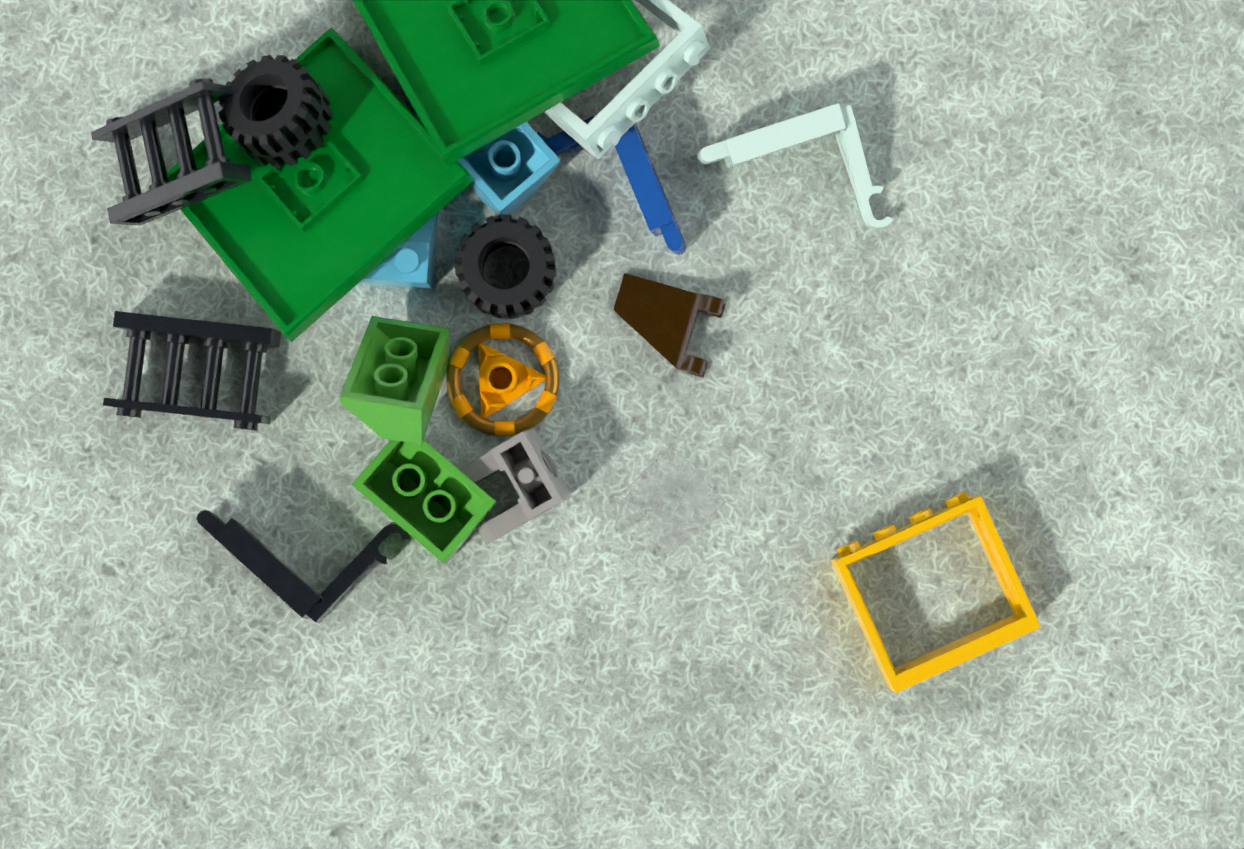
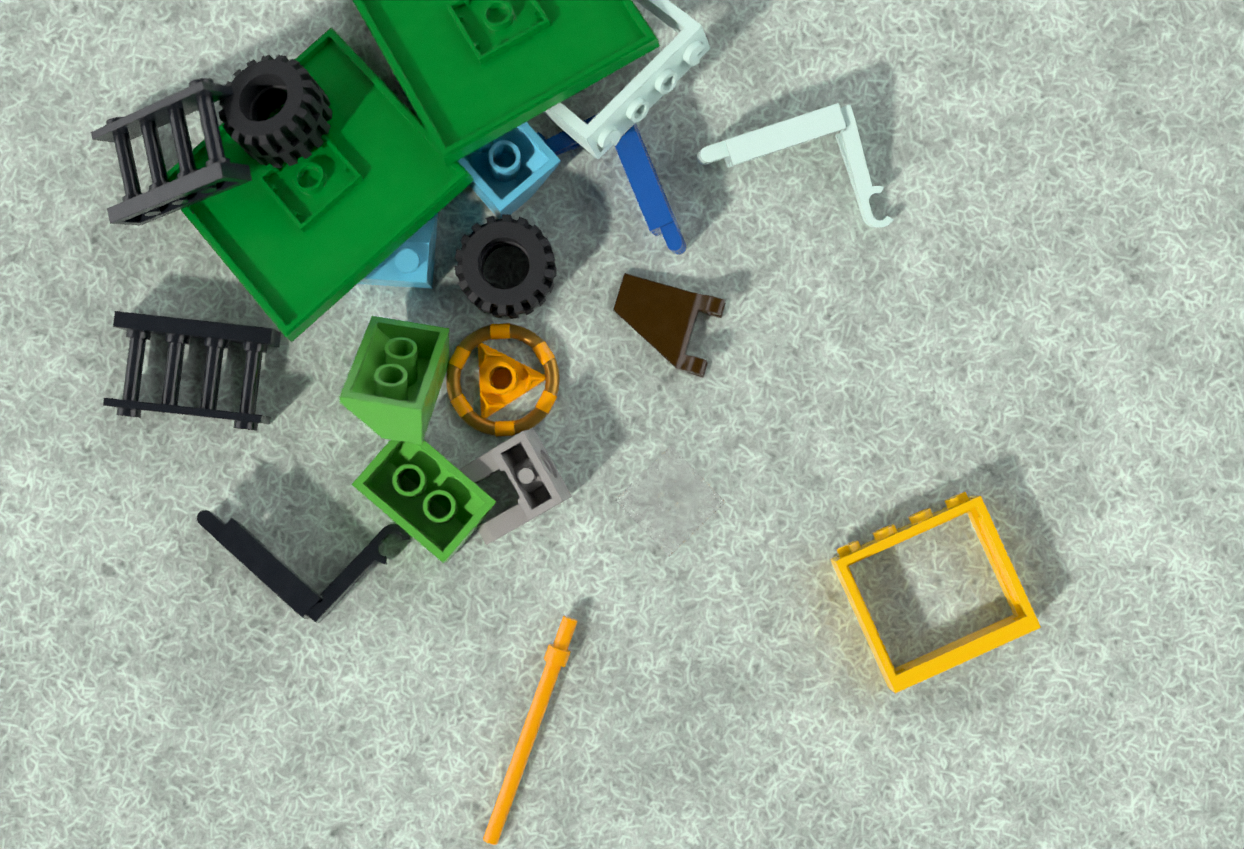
(556, 657): none -> light orange bar

